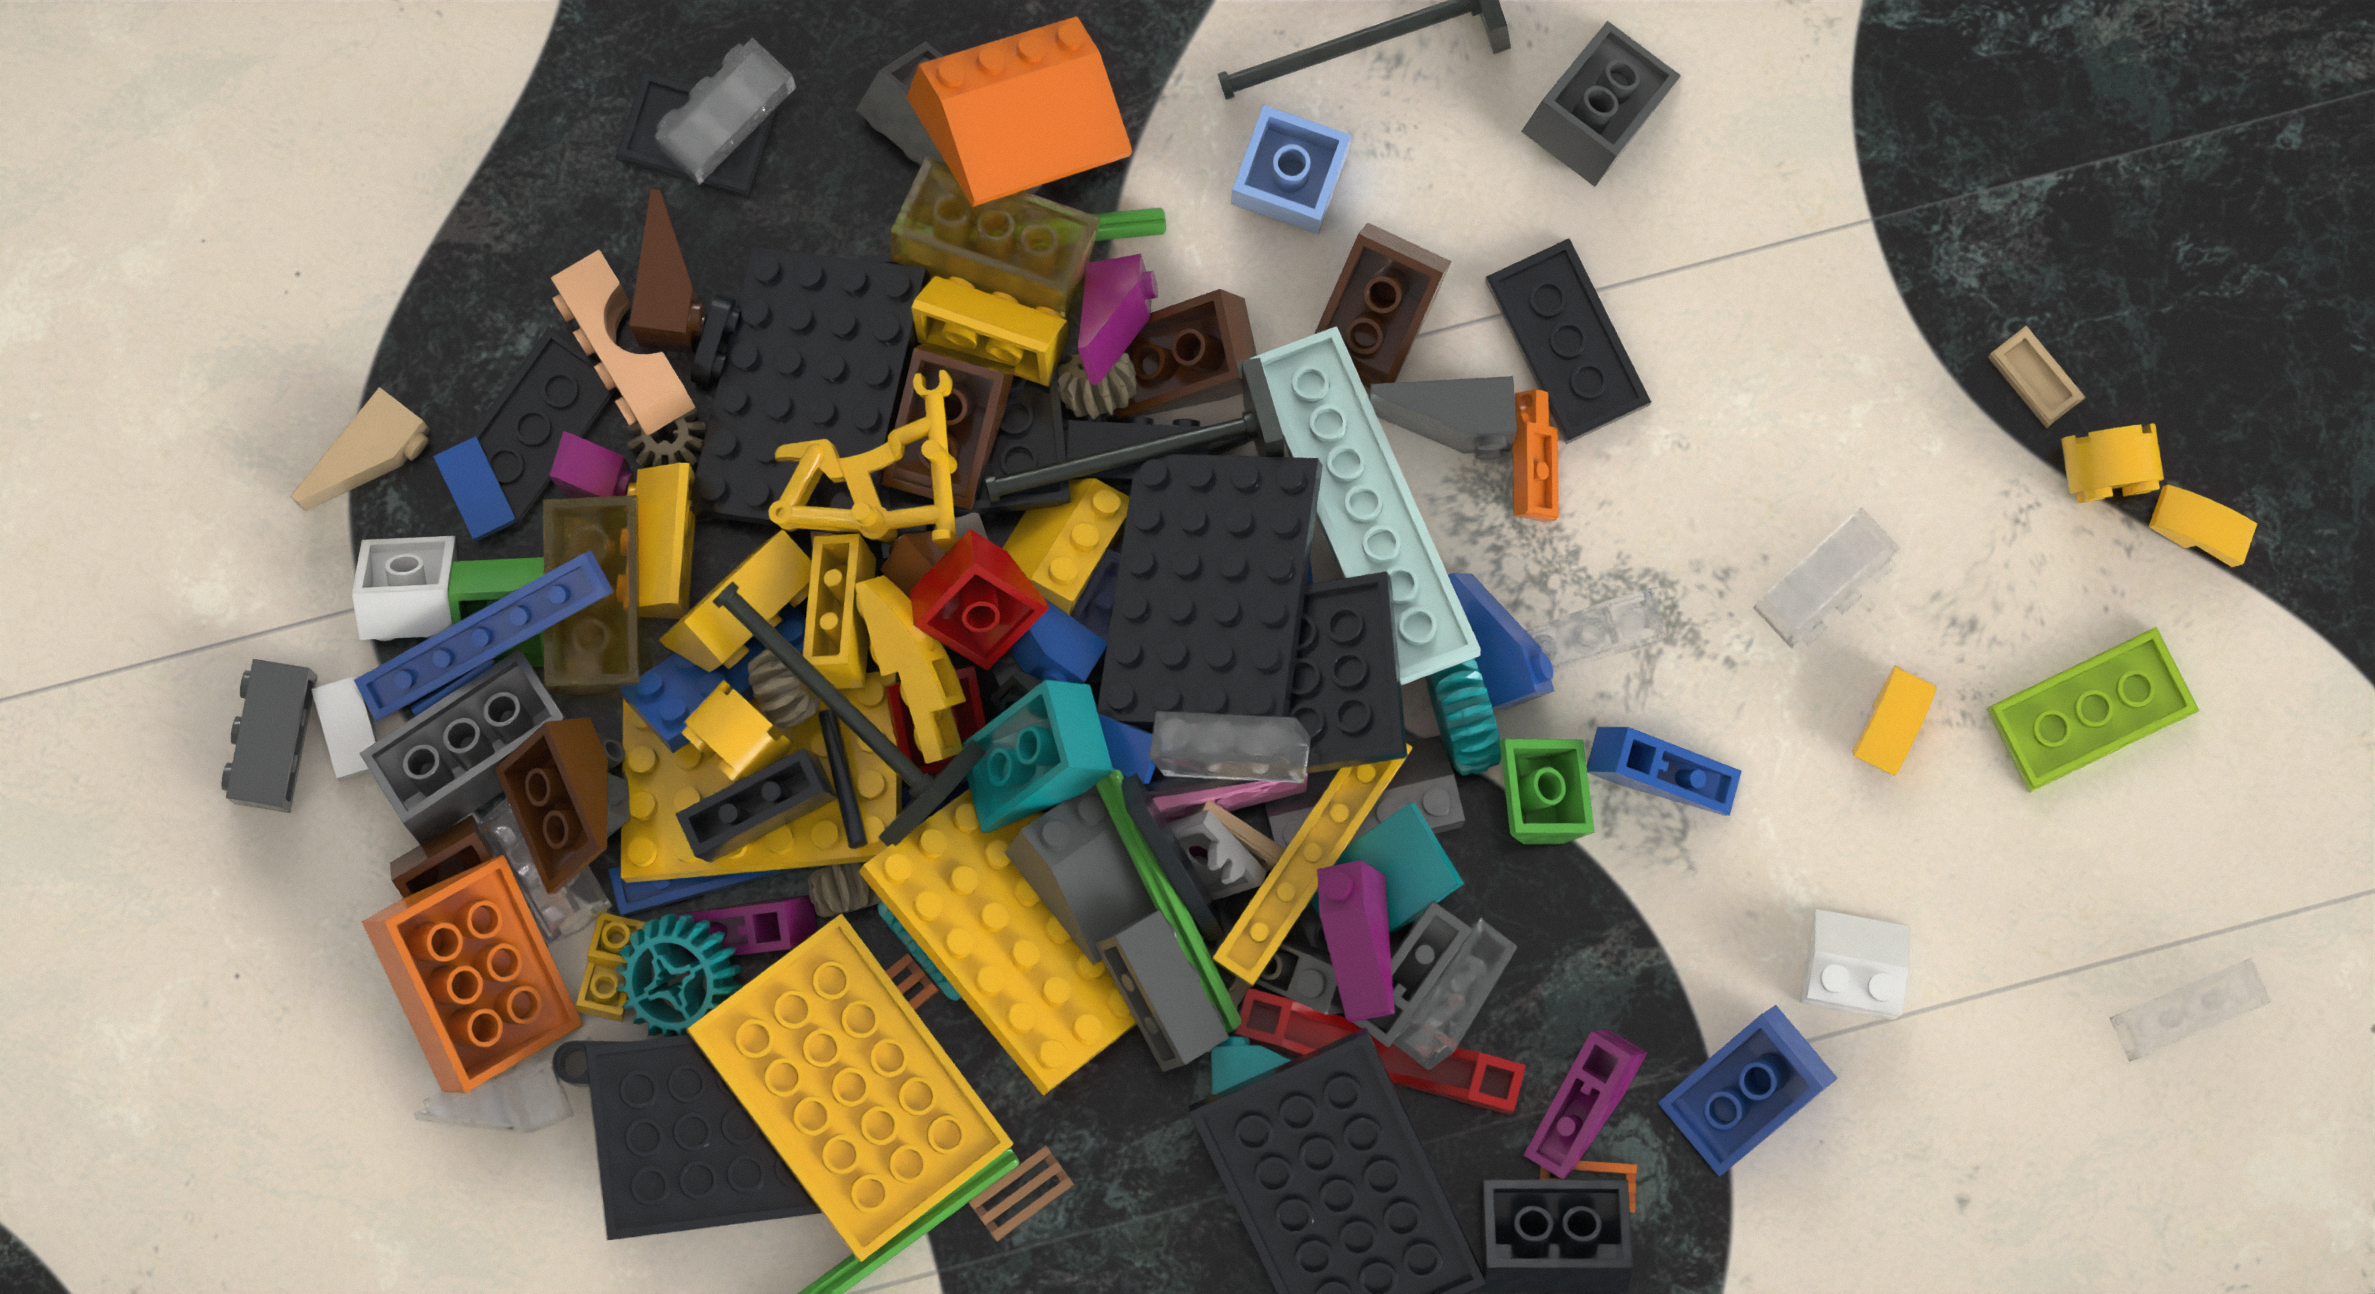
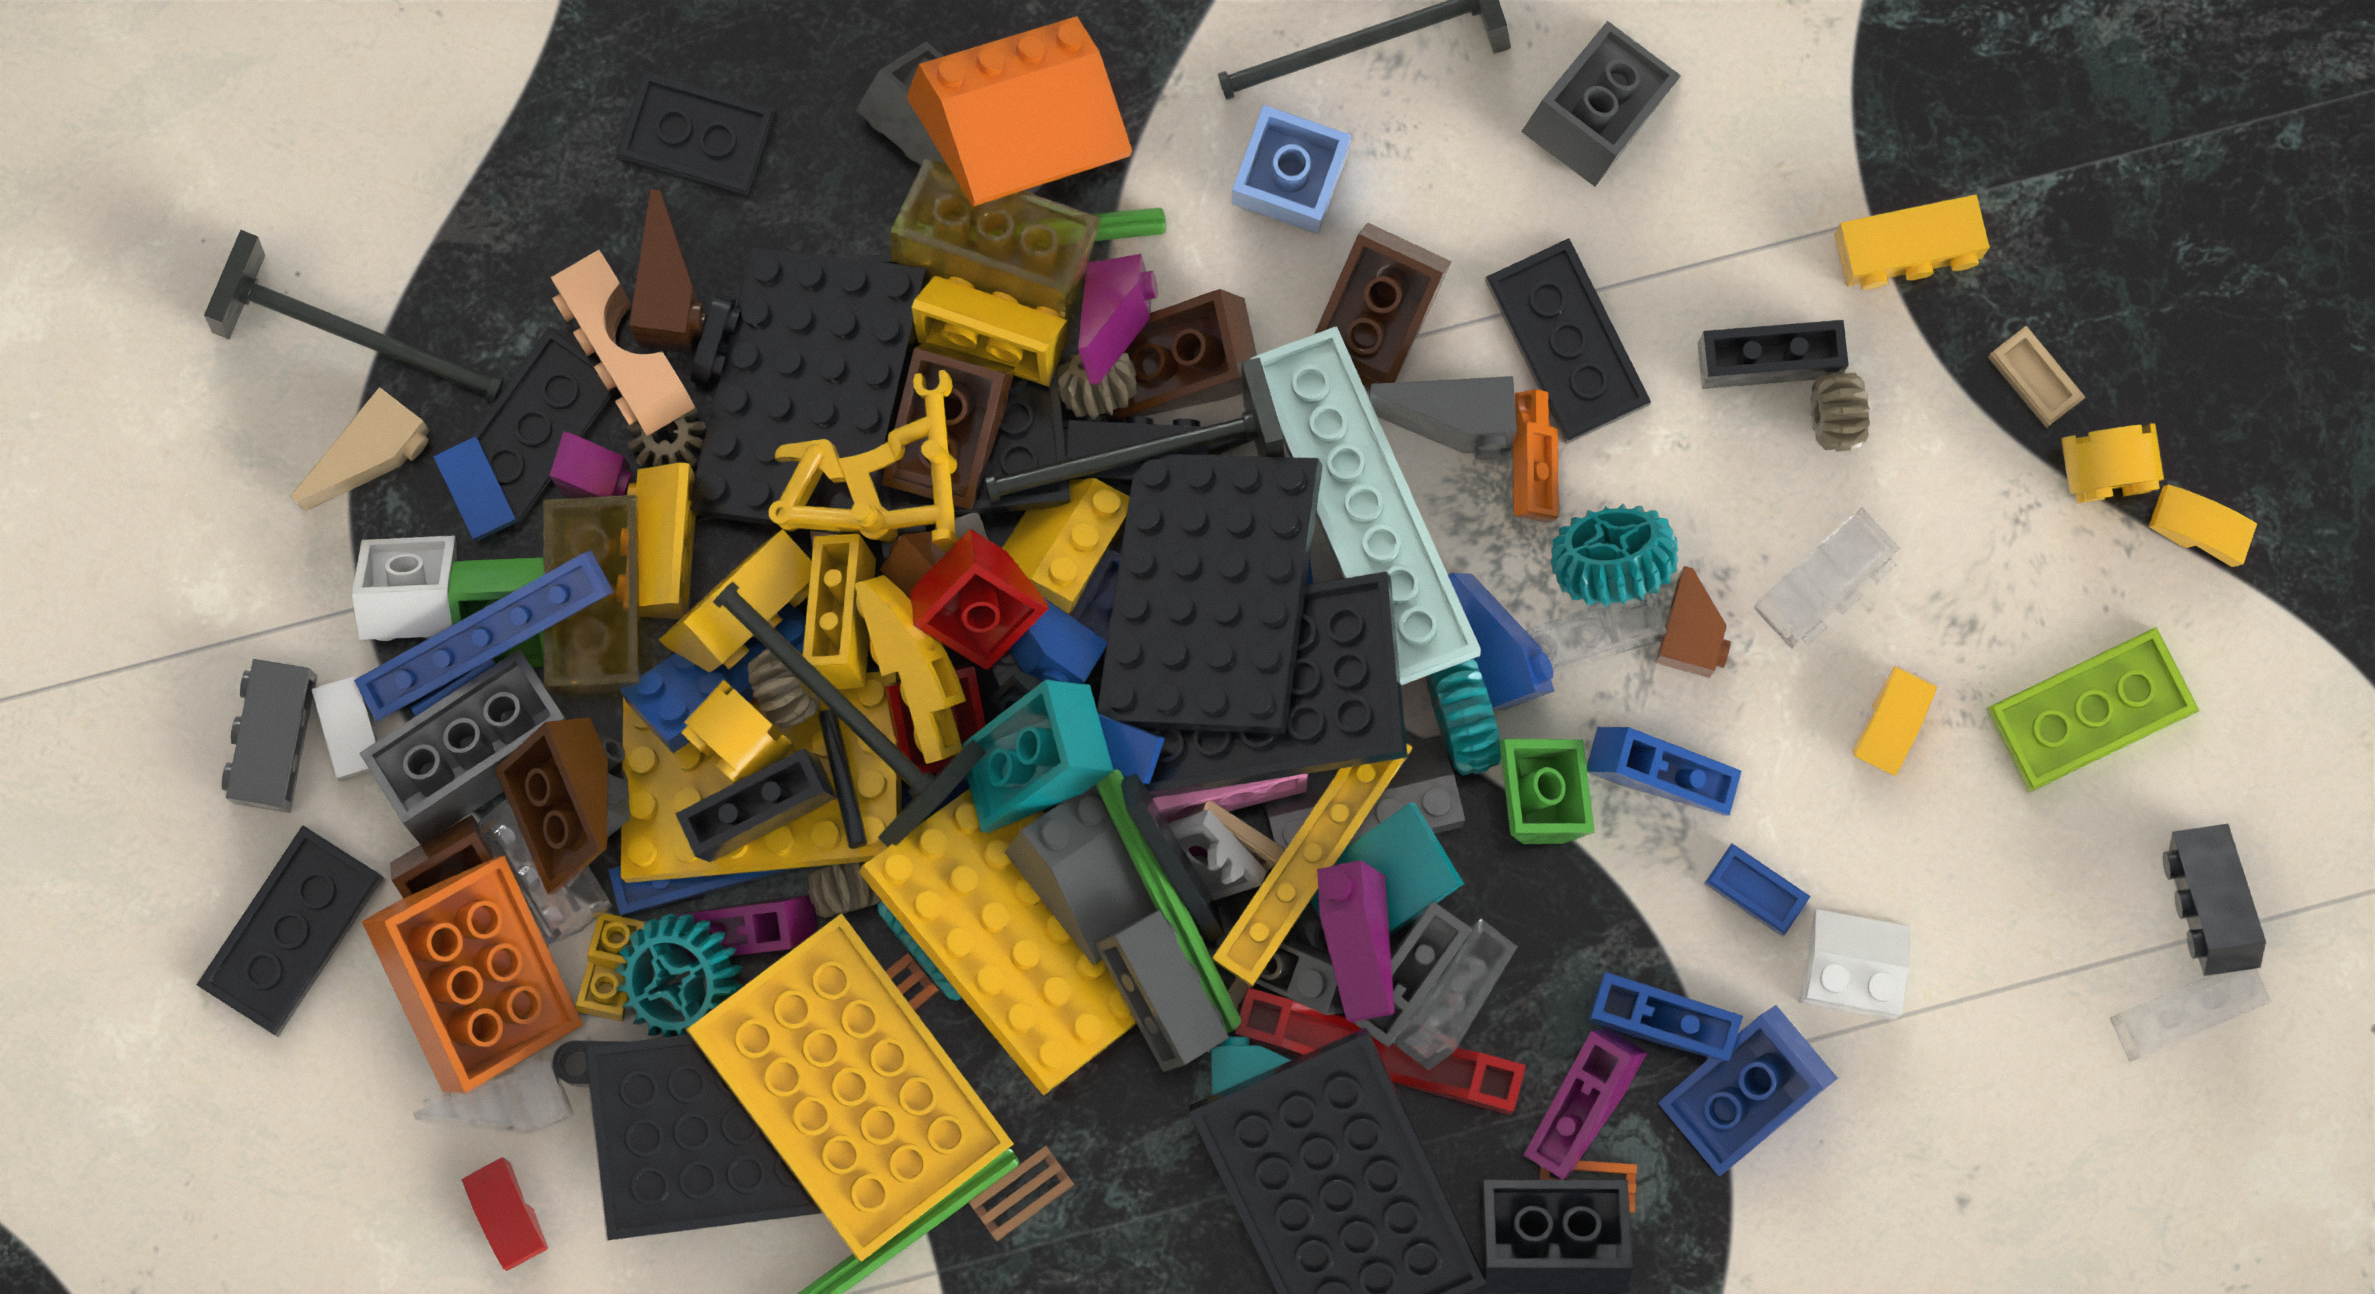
(240, 286): none -> pearl dark grey tile
(290, 931): none -> black tile
(503, 1214): none -> red slope
(724, 110): clear brick -> none
(1230, 747): clear brick -> none
(1614, 555): none -> teal gear
(1664, 1017): none -> blue slope
(1693, 629): none -> dark orange slope
(1757, 890): none -> blue tile
(1771, 353): none -> black brick
(1840, 411): none -> dark tan gear
(1912, 242): none -> yellow brick
(2214, 900): none -> black brick

